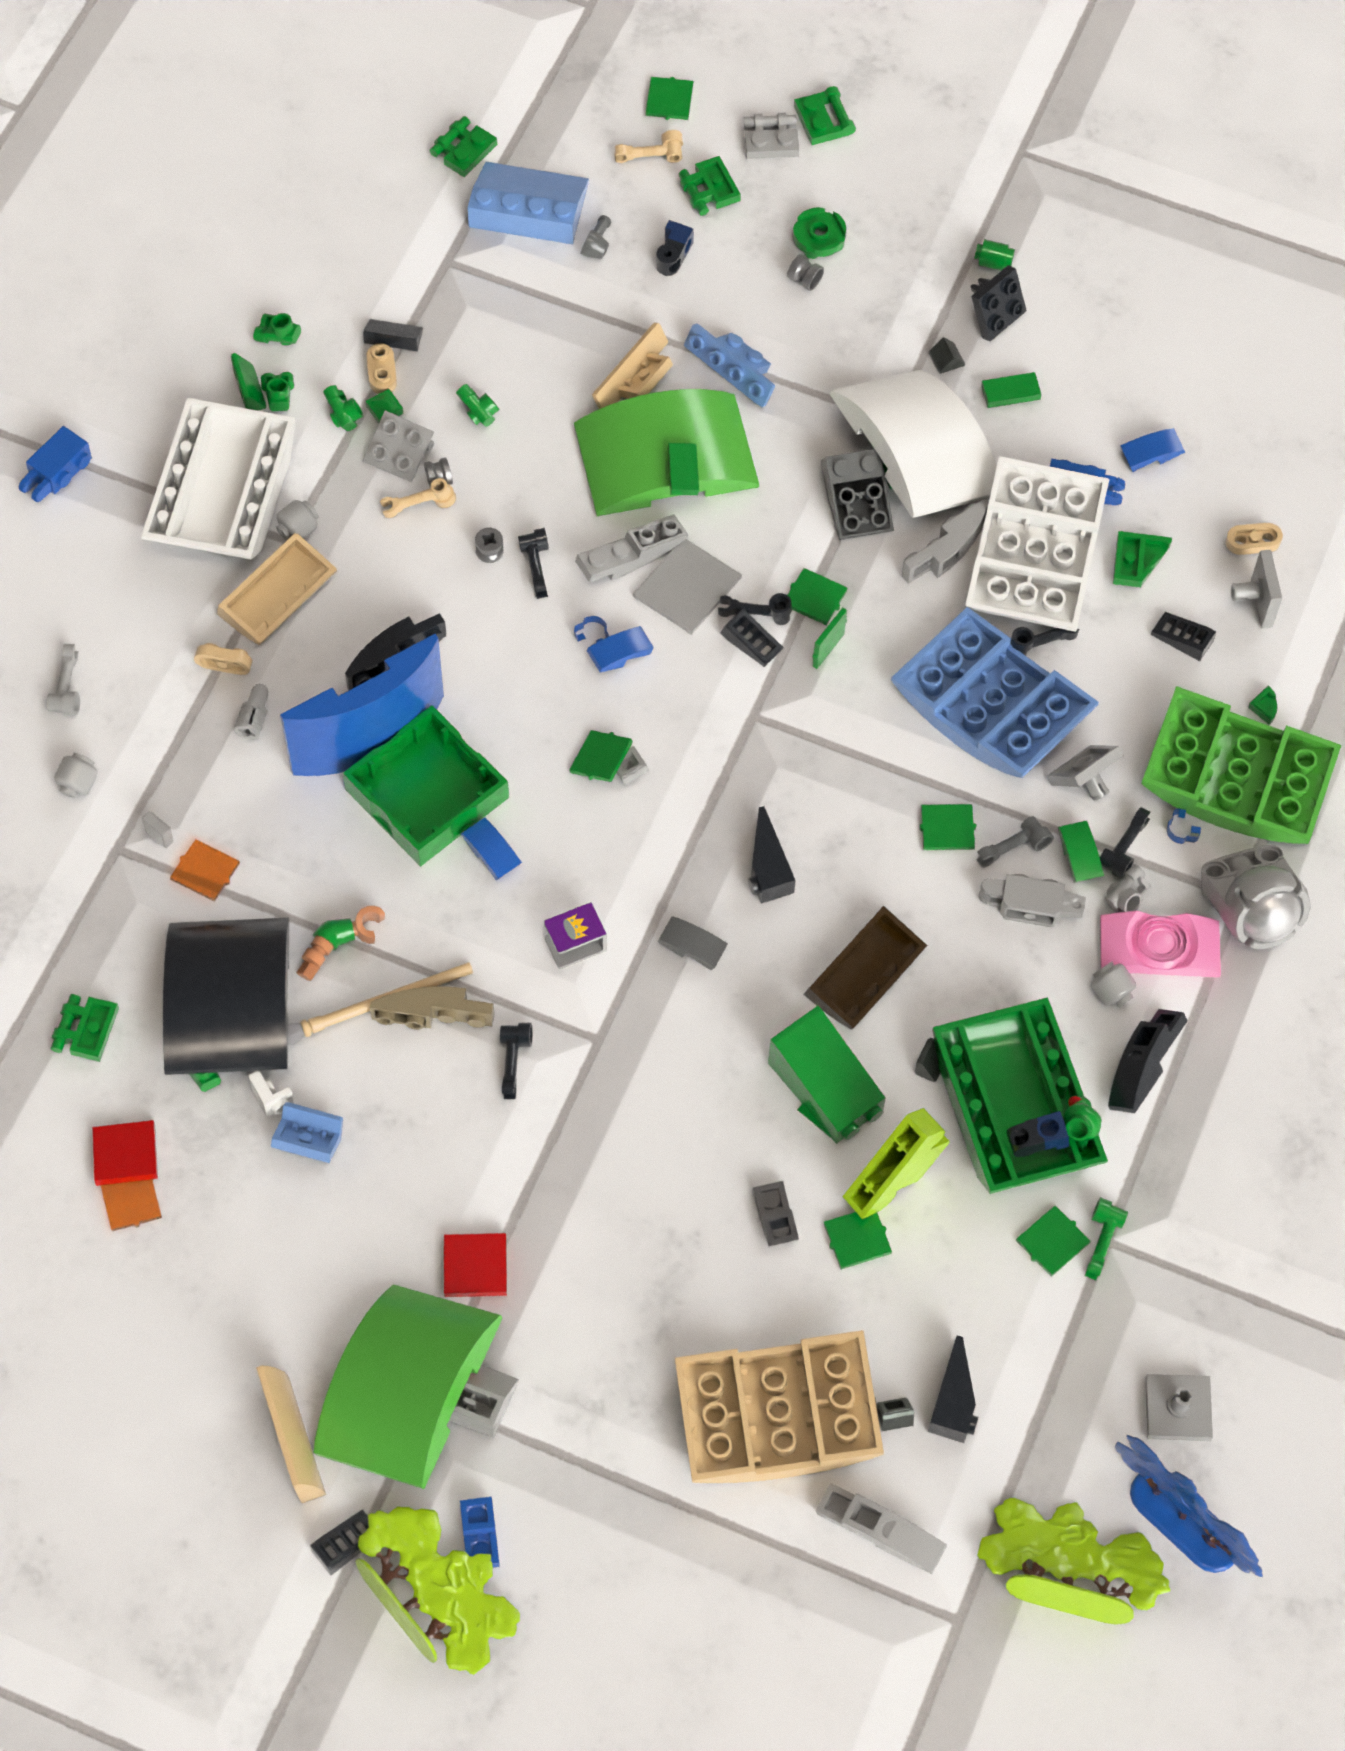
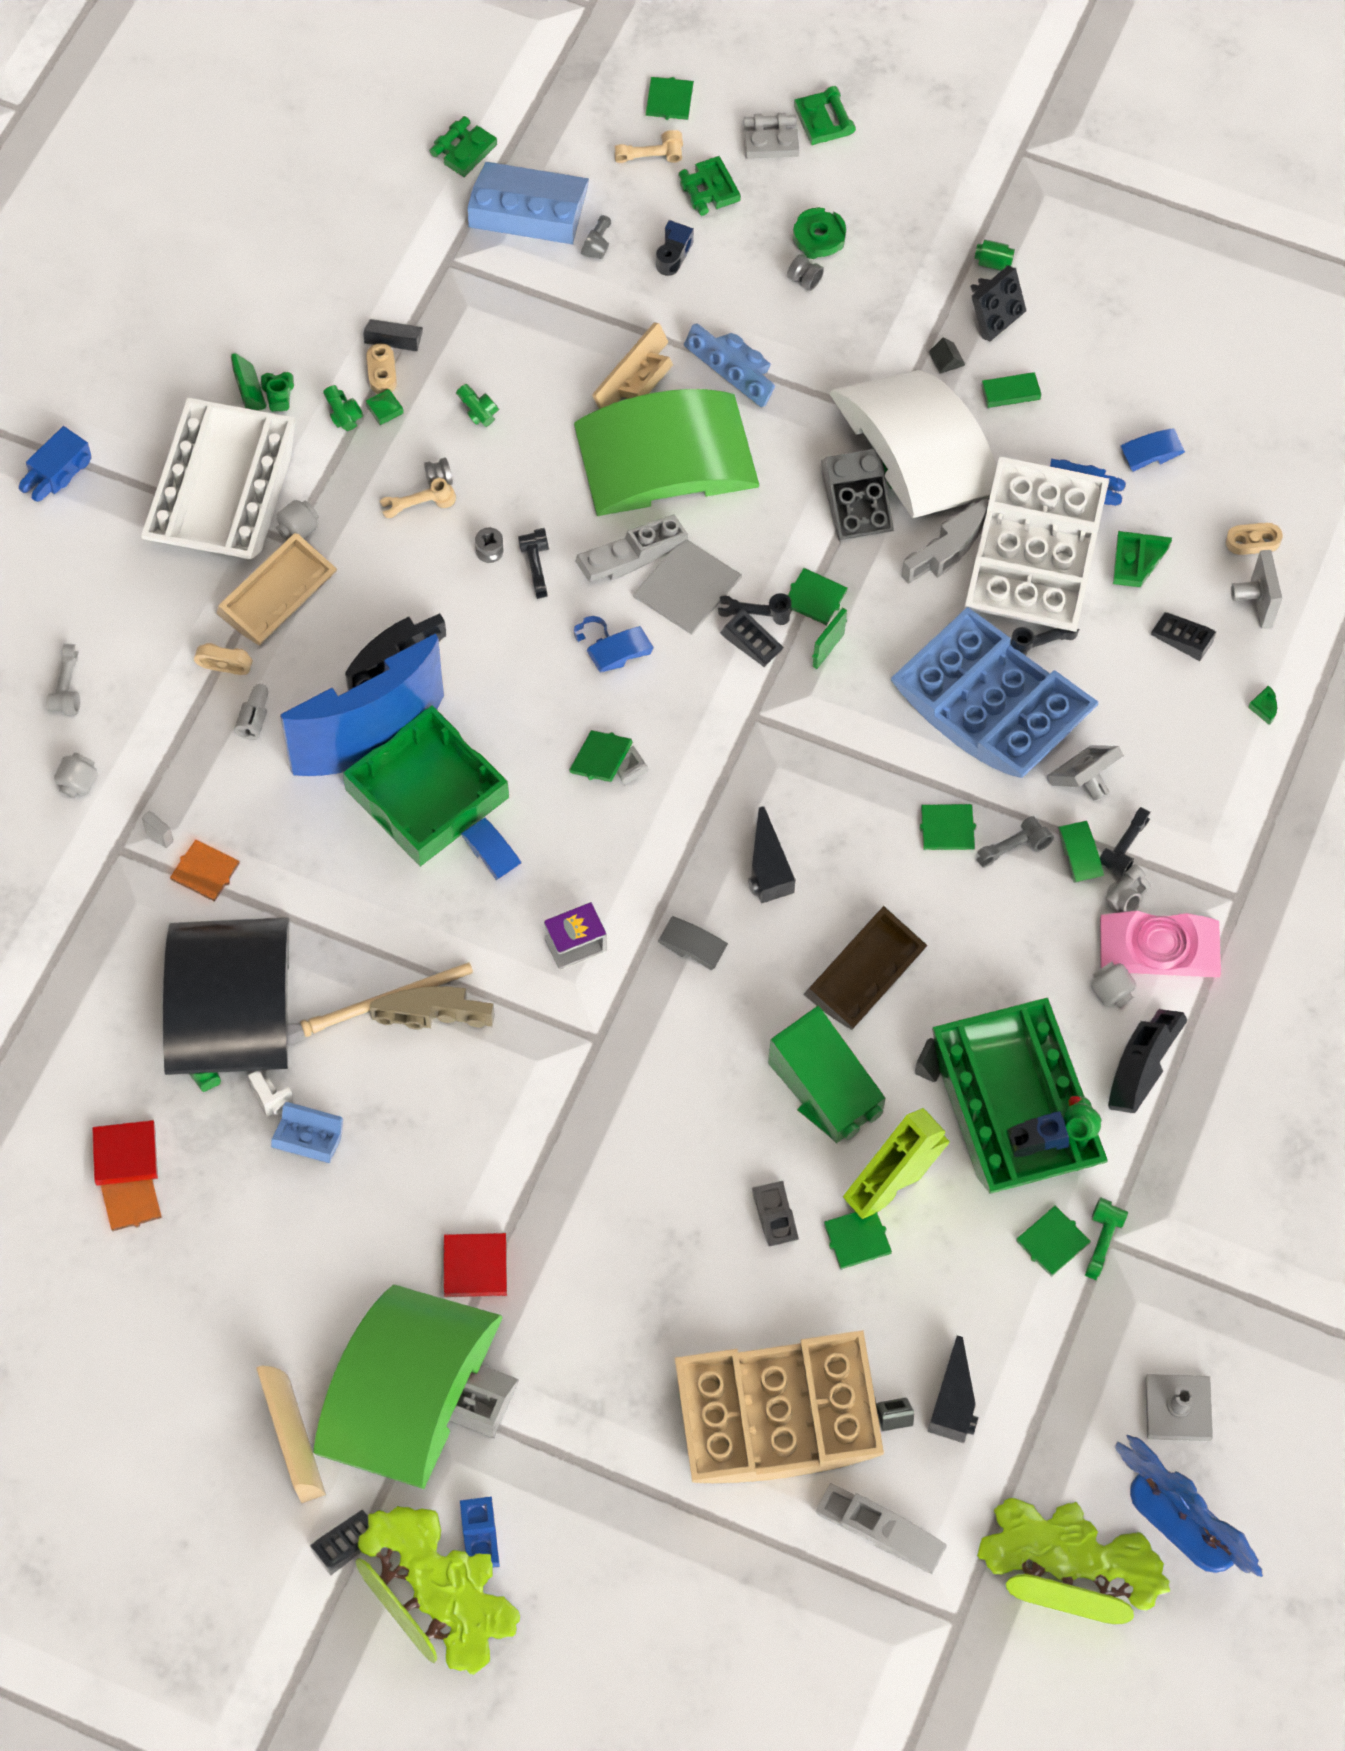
(93, 1029): green plate -> none
(277, 329): green plate -> none
(336, 933): nougat piece -> none
(398, 446): light grey hinge -> none
(514, 1038): black brick -> none
(683, 469): green tile -> none
(1031, 899): light grey hinge -> none
(1194, 829): blue piece -> none
(1239, 770): bright green slope -> none
(1256, 895): light grey piece -> none

